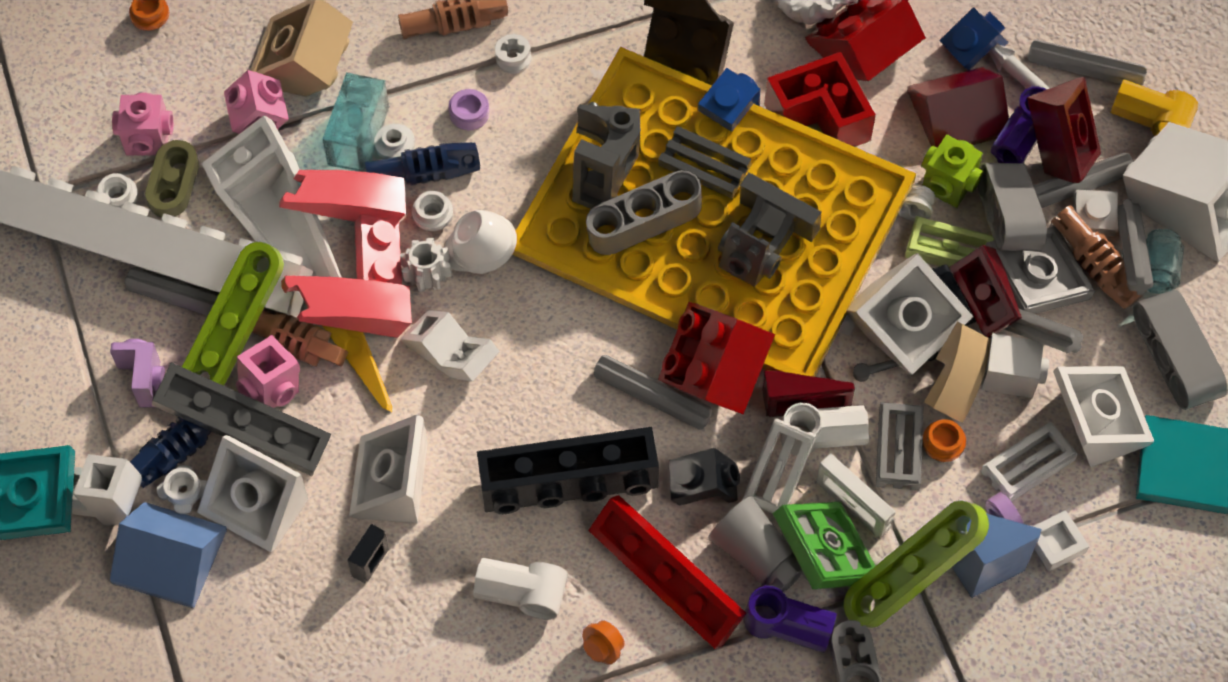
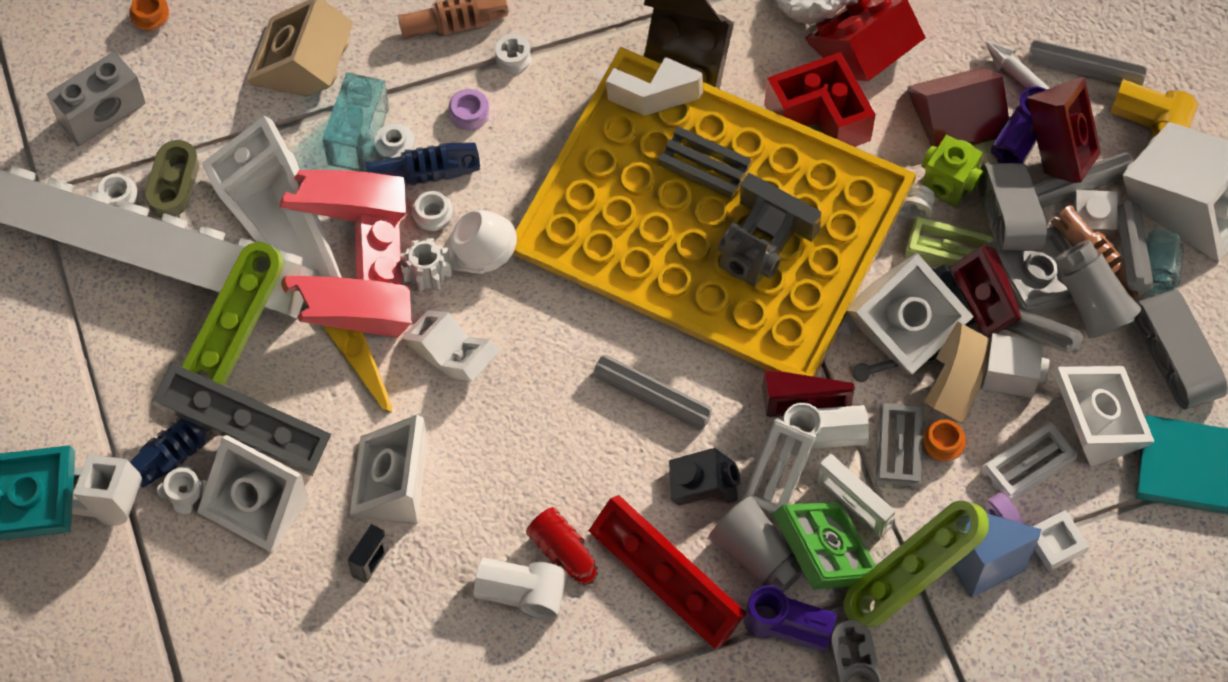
(96, 98): none -> light grey brick
(142, 123): bright pink brick -> none
(146, 367): lavender bracket -> none
(165, 553): medium blue slope -> none
(170, 291): light grey axle -> none
(252, 98): bright pink brick -> none
(268, 373): bright pink brick -> none
(299, 338): nougat hinge -> none
(562, 545): none -> red hinge
(568, 470): black brick -> none
(603, 642): orange plate -> none
(619, 134): dark grey tile -> none
(653, 196): light grey beam -> none
(670, 87): none -> white slope
(716, 357): red slope -> none
(730, 99): blue bracket -> none
(973, 37): blue bracket -> none
(1095, 290): none -> light grey plant

